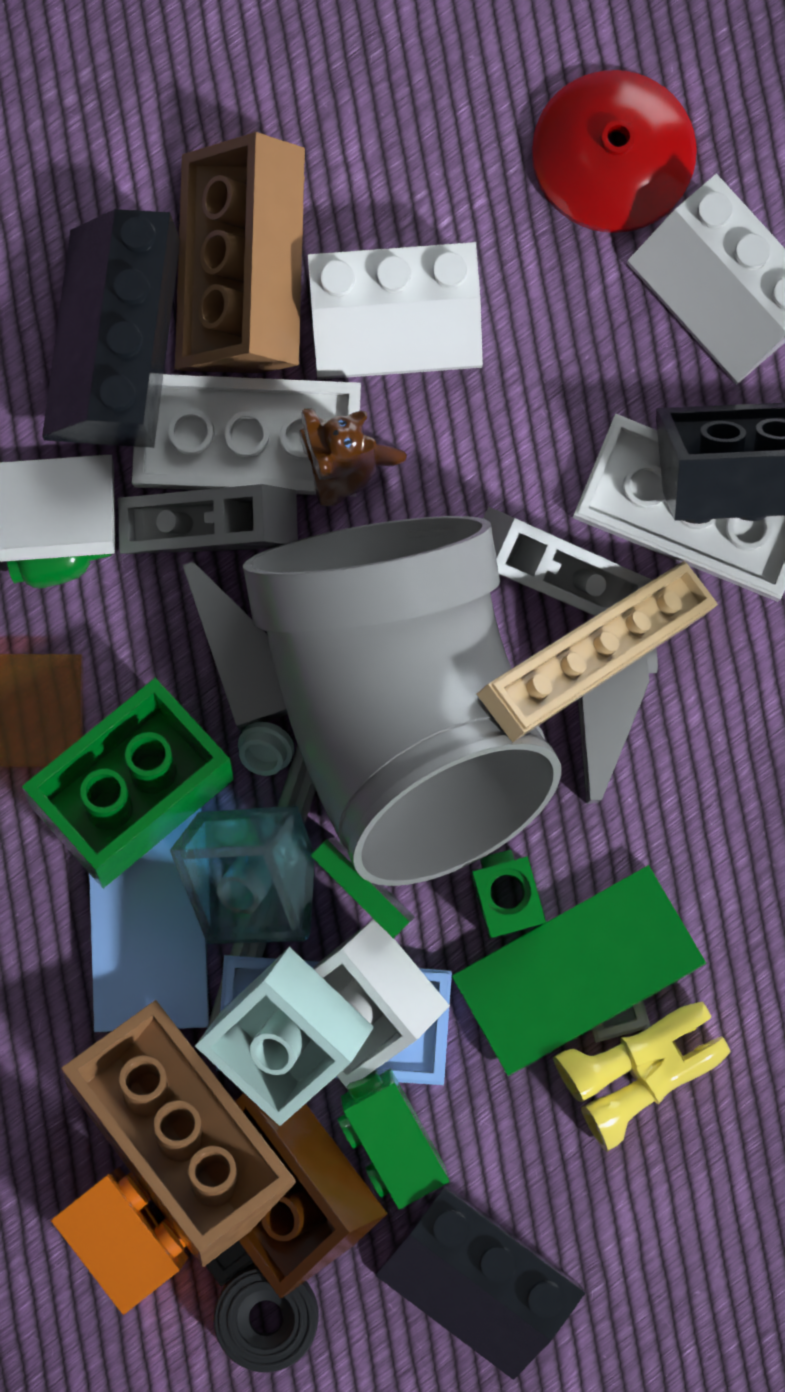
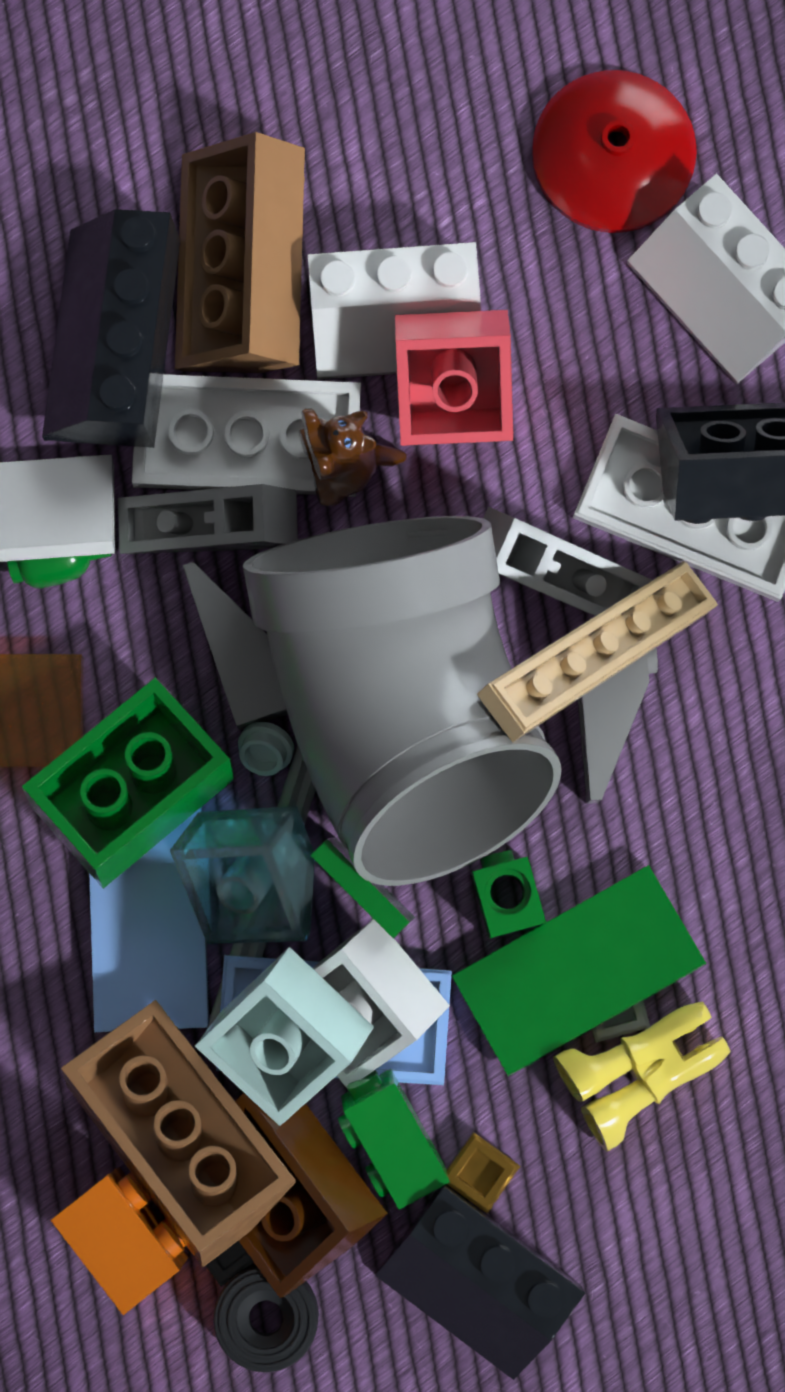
(454, 377): none -> coral brick
(481, 1172): none -> pearl gold tile

